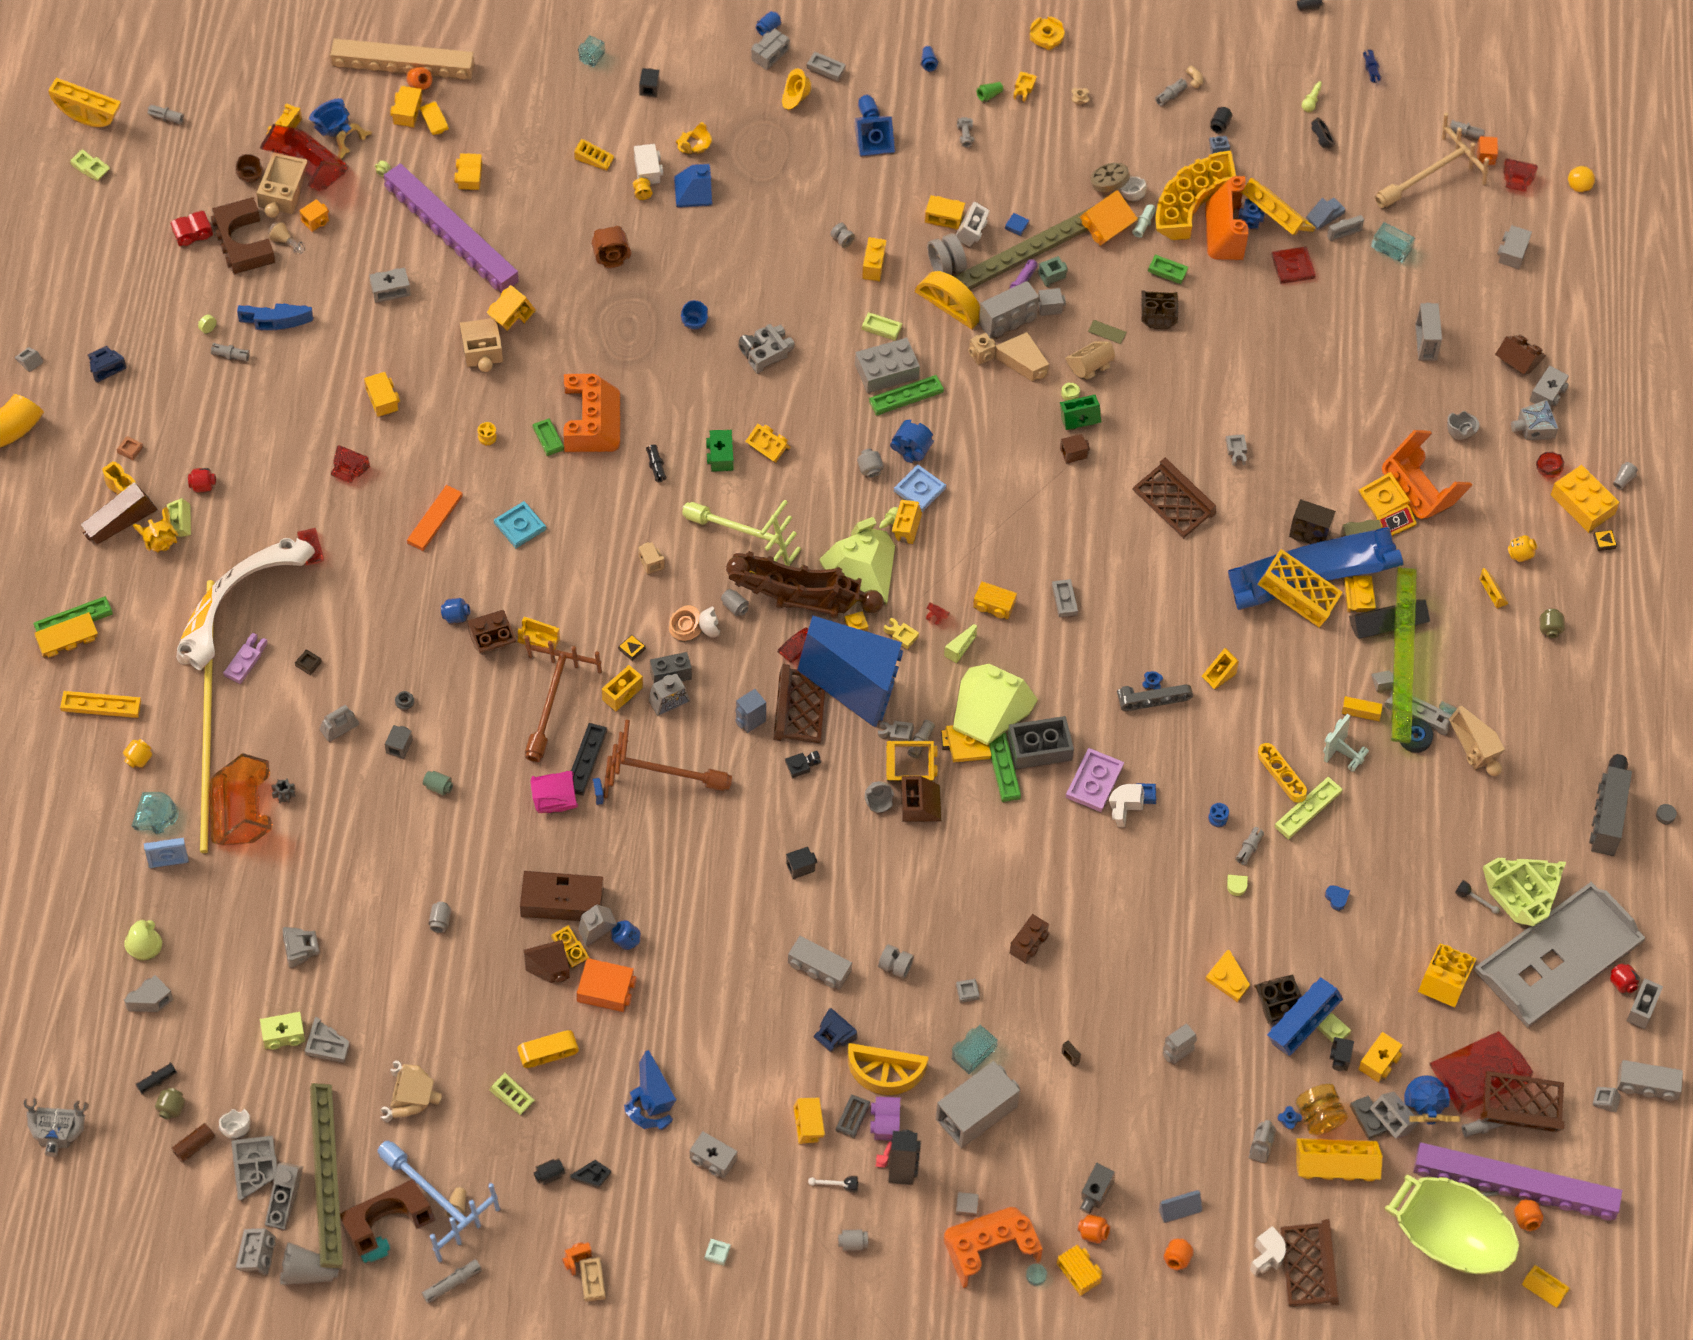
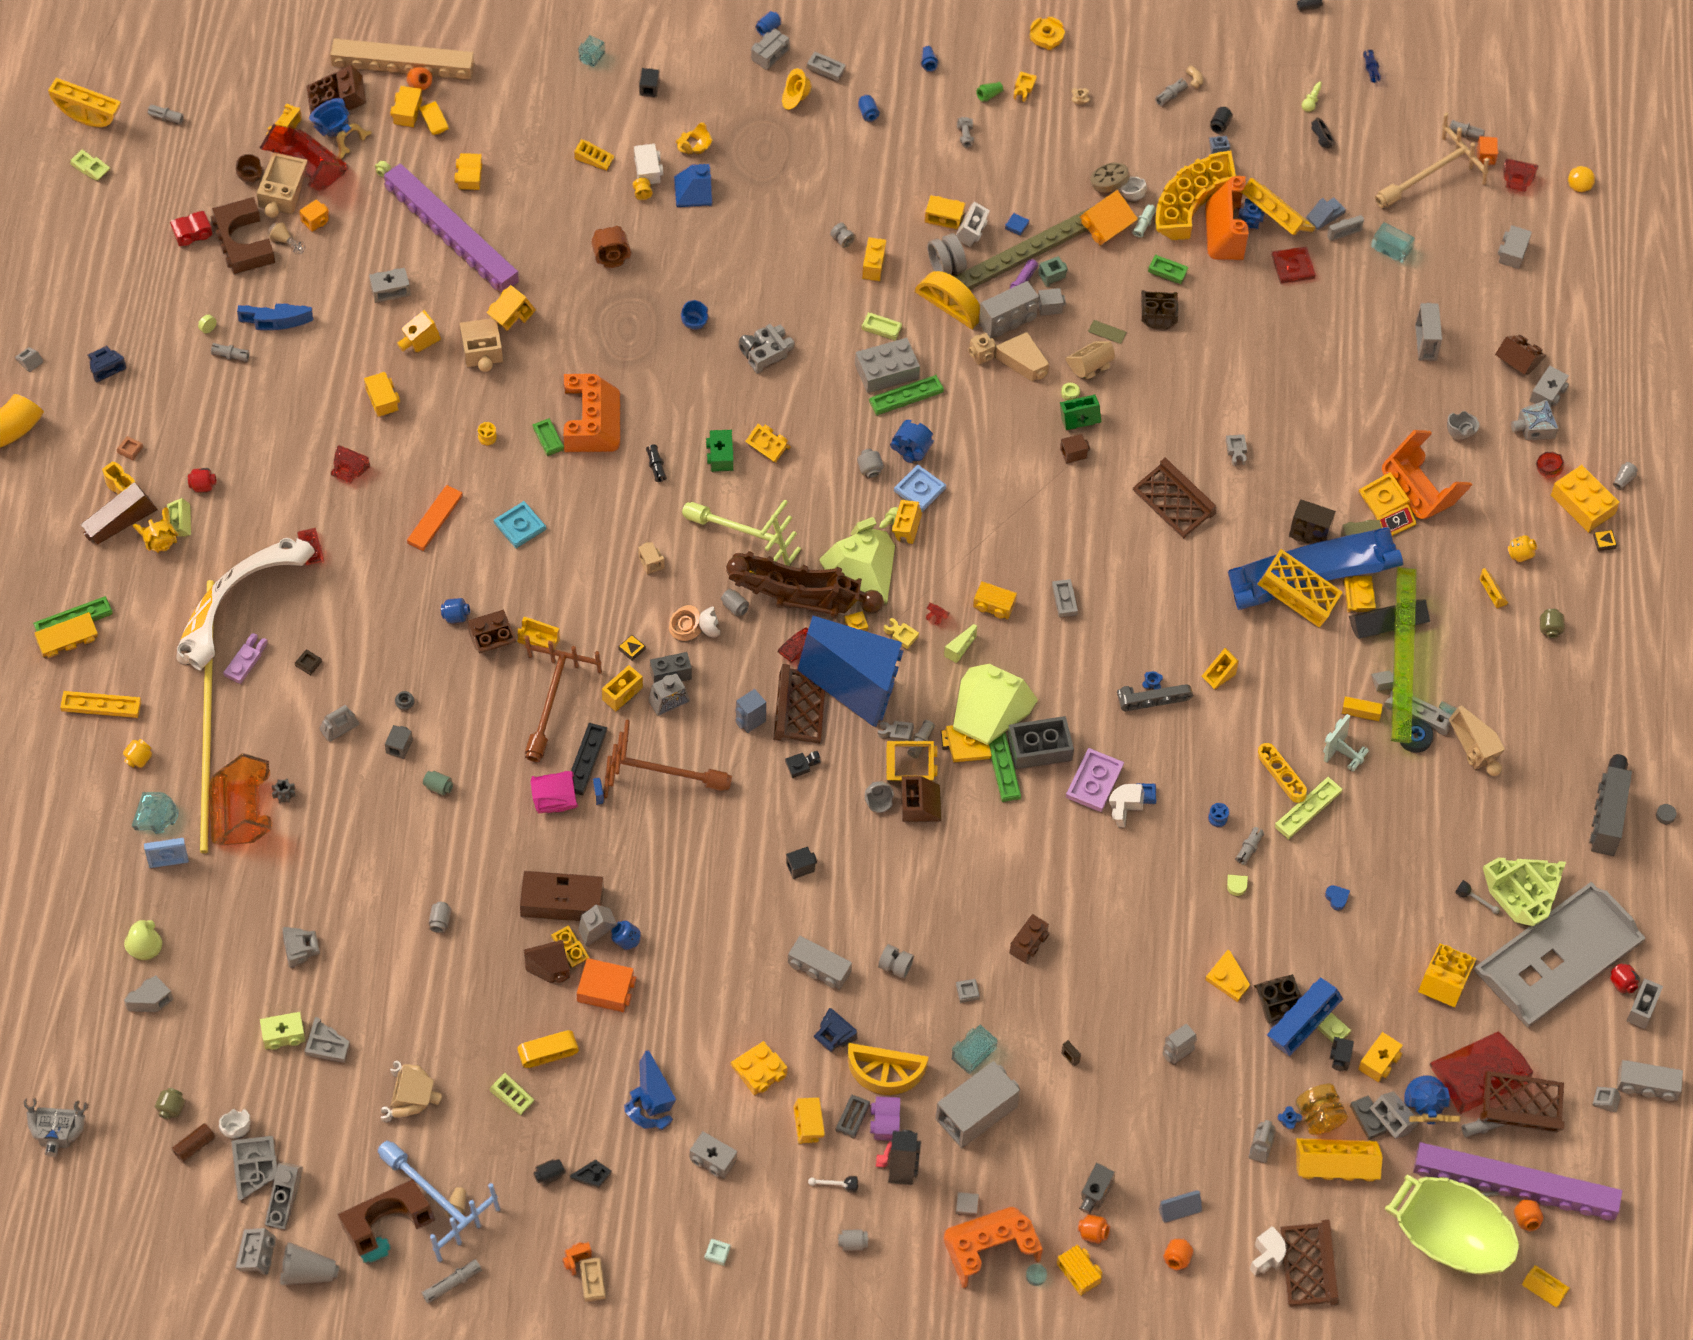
(156, 1078): black pin -> none
(326, 1176): olive plate -> none
(341, 84): none -> reddish brown slope
(419, 333): none -> yellow torso
(759, 1068): none -> yellow plate
(874, 135): blue slope -> none

